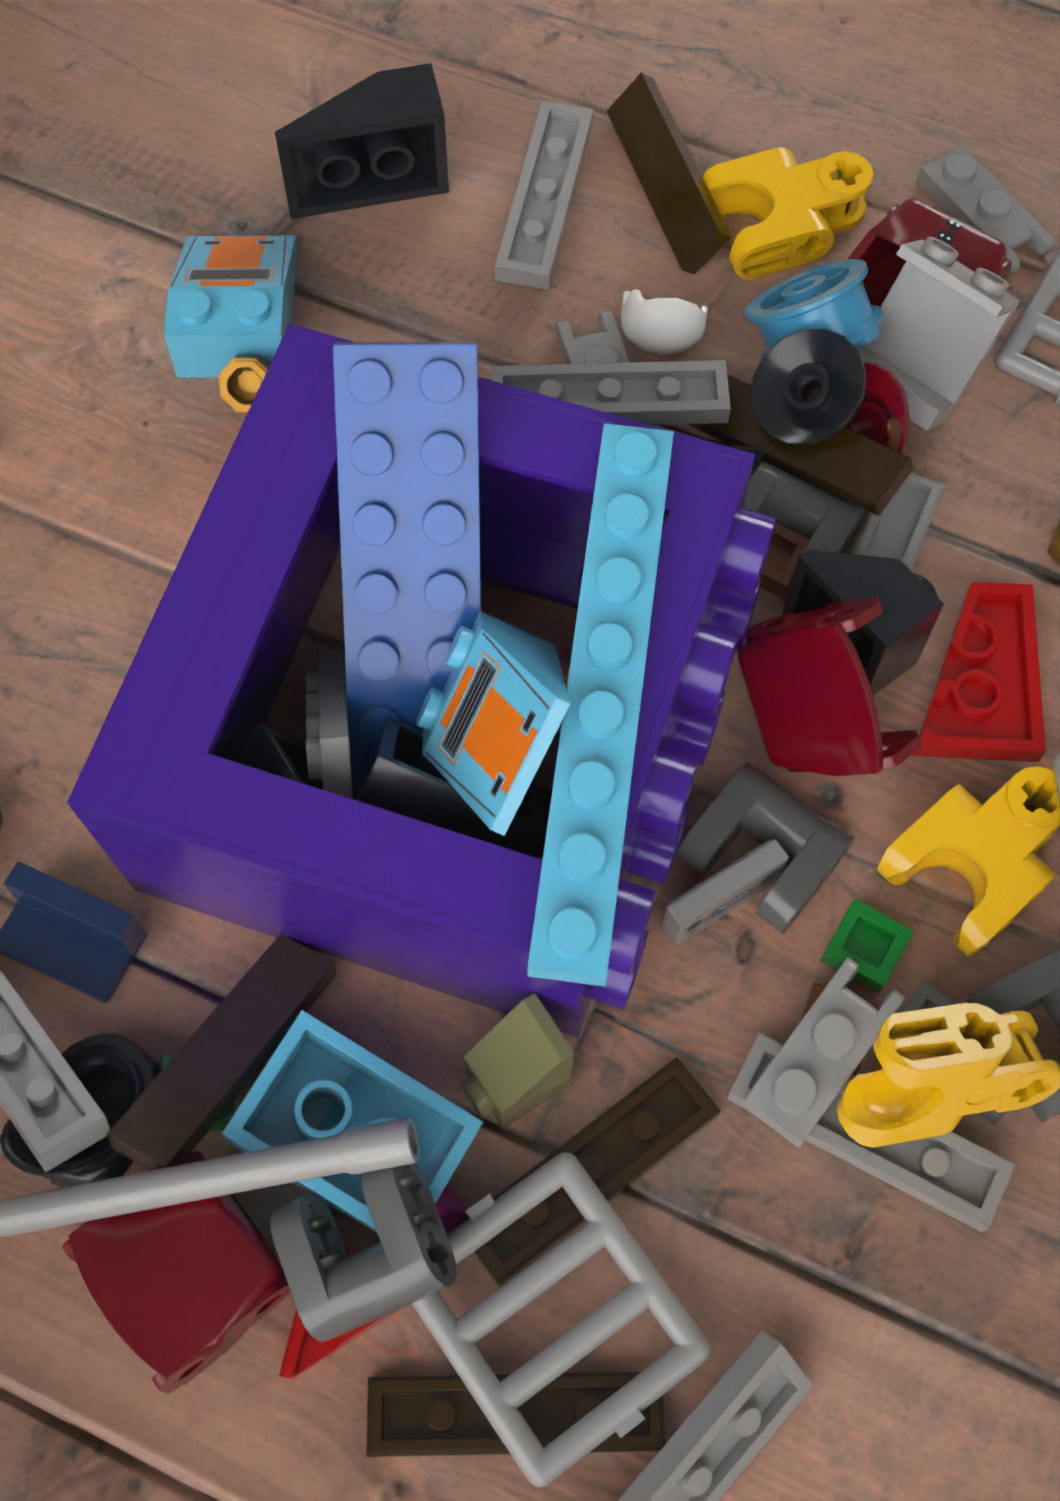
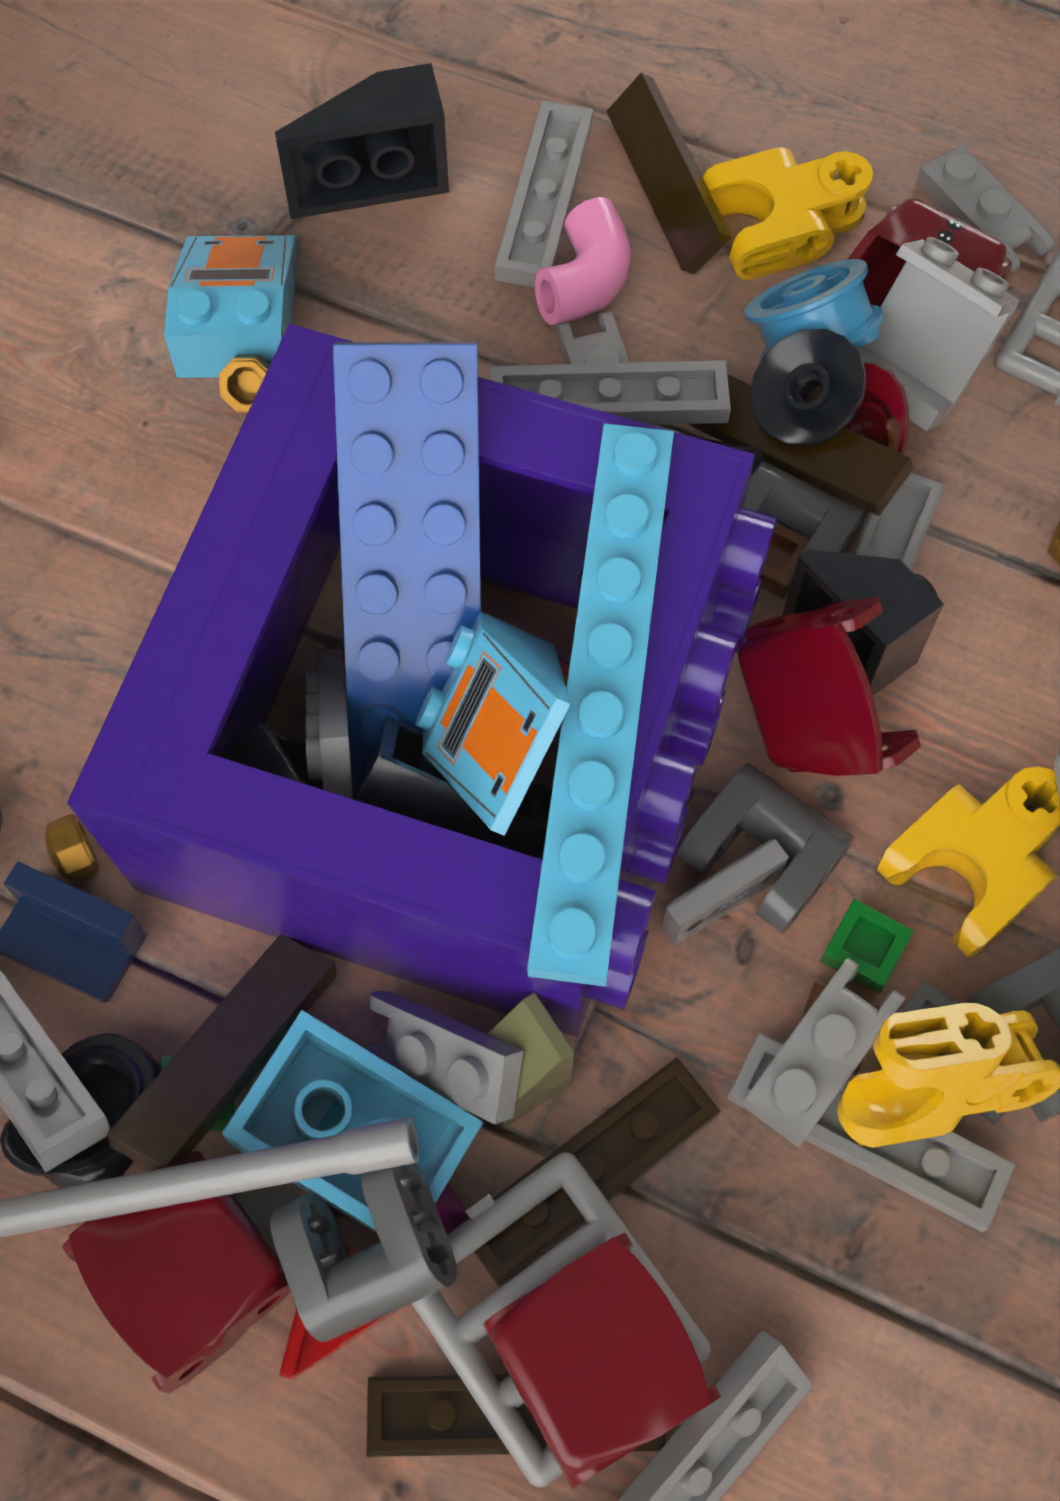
(70, 848): none -> pearl gold tile
(449, 1057): none -> light grey hinge
(598, 271): none -> bright pink cylinder
(600, 1360): none -> dark red piece
(661, 324): white hair -> none
(989, 681): red wing -> none

